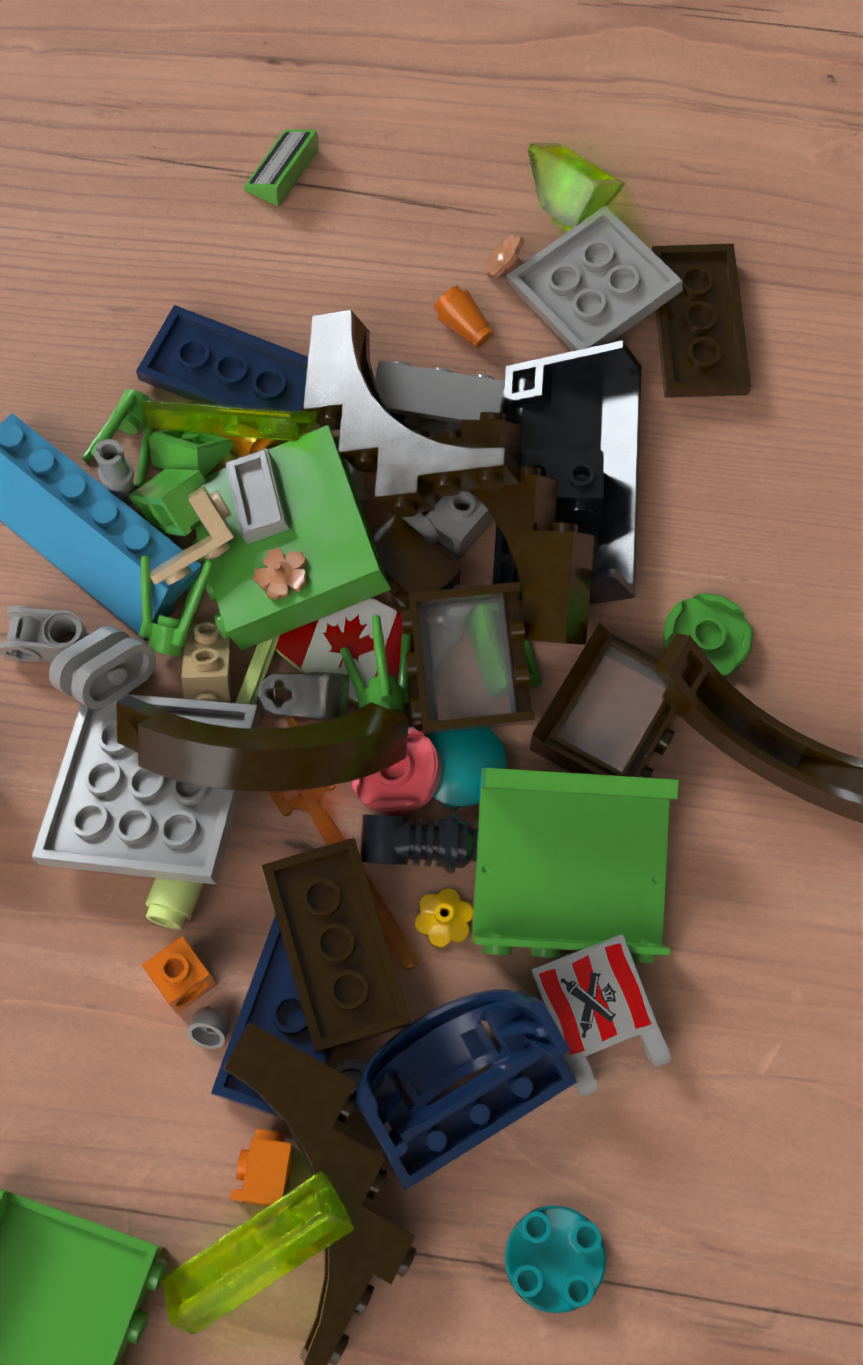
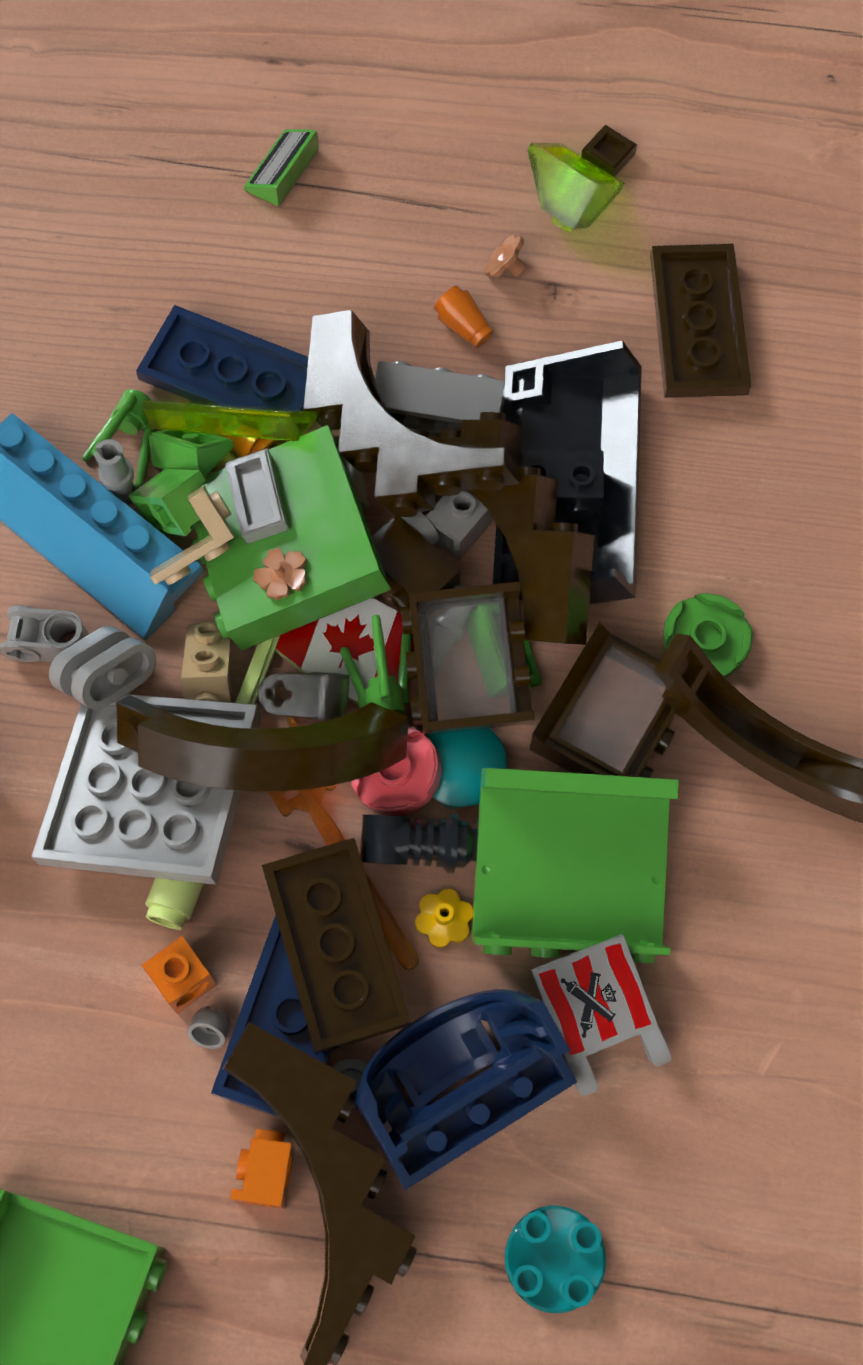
(168, 633): bright green plant -> none
(255, 1255): clear neon green slope -> none
(594, 282): light grey plate -> none
(609, 150): none -> dark brown tile

